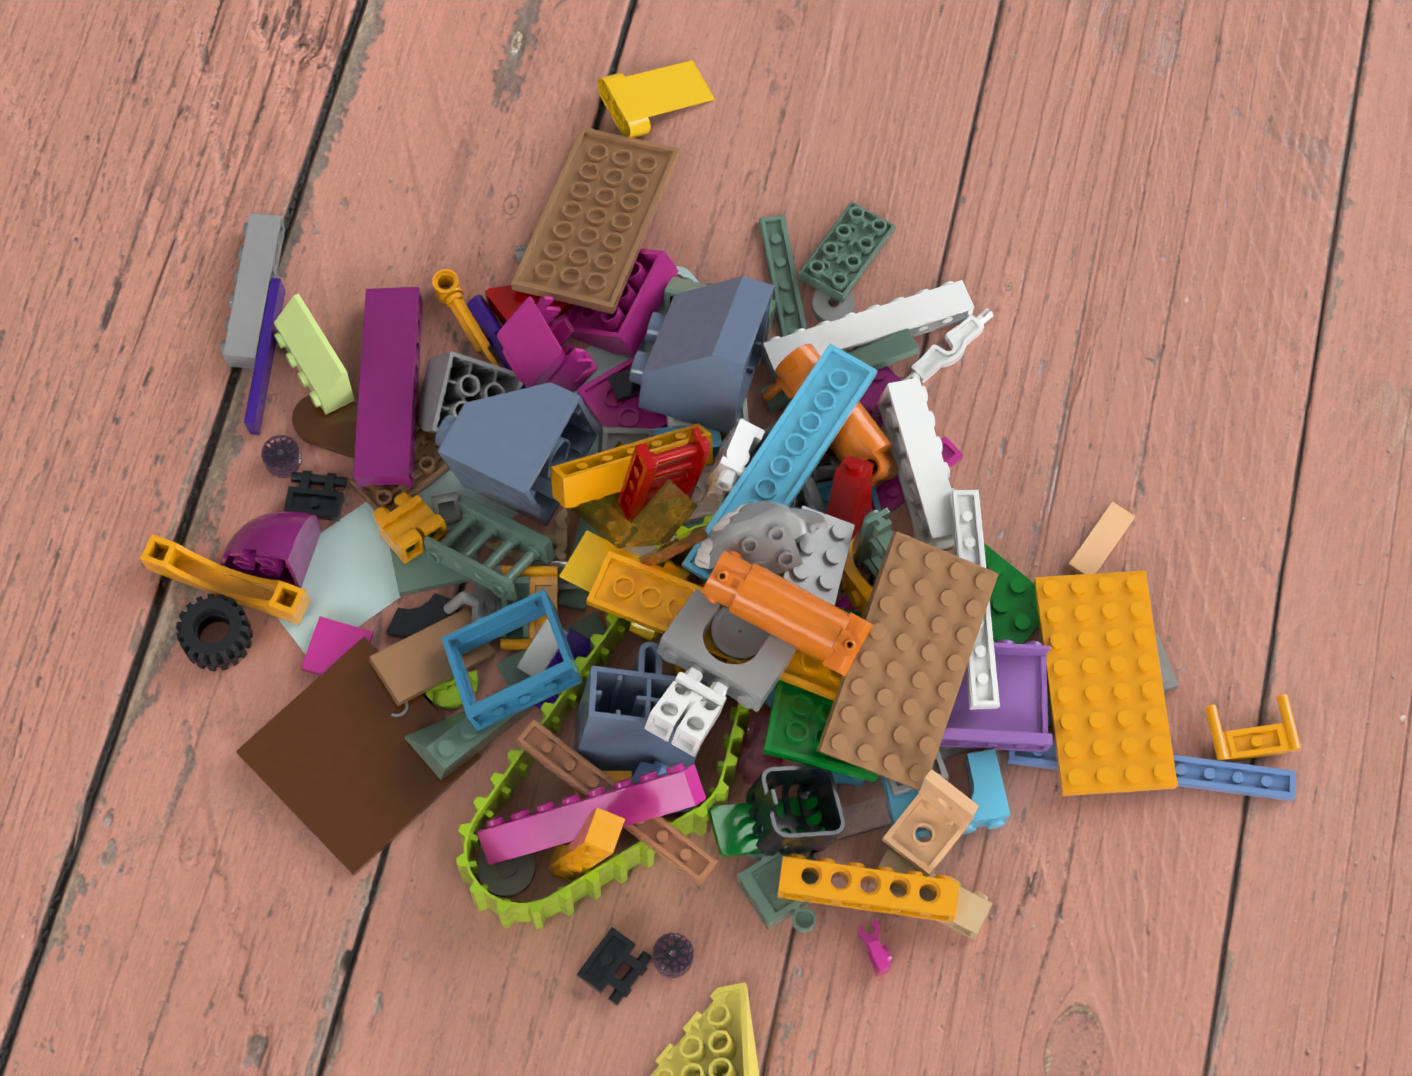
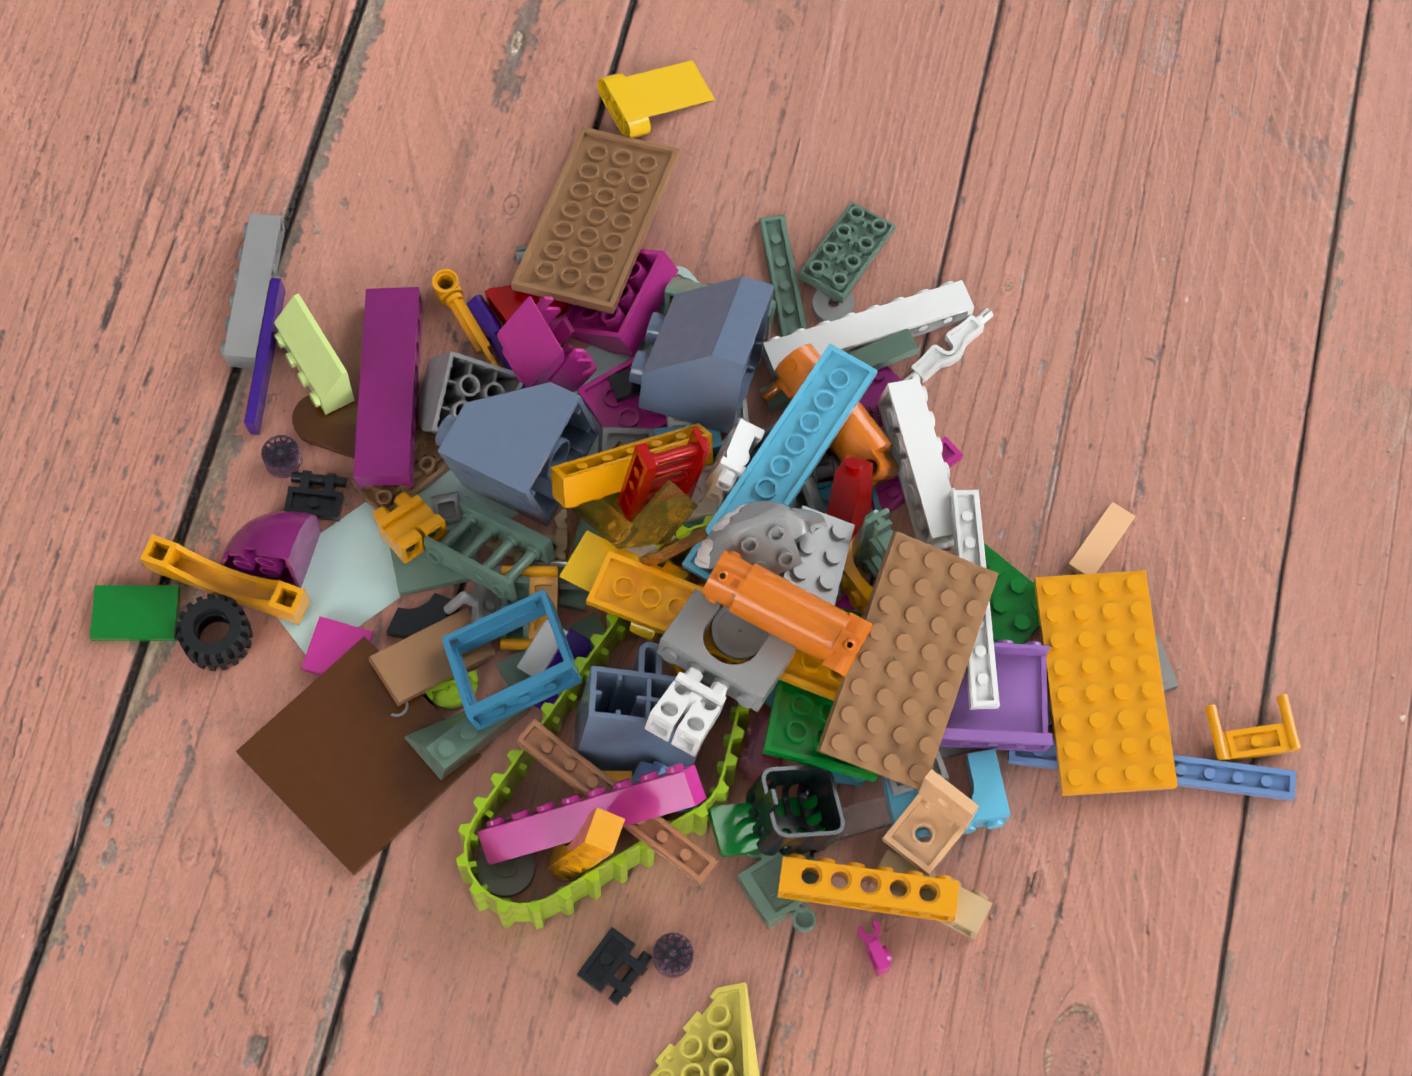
(135, 613): none -> green tile

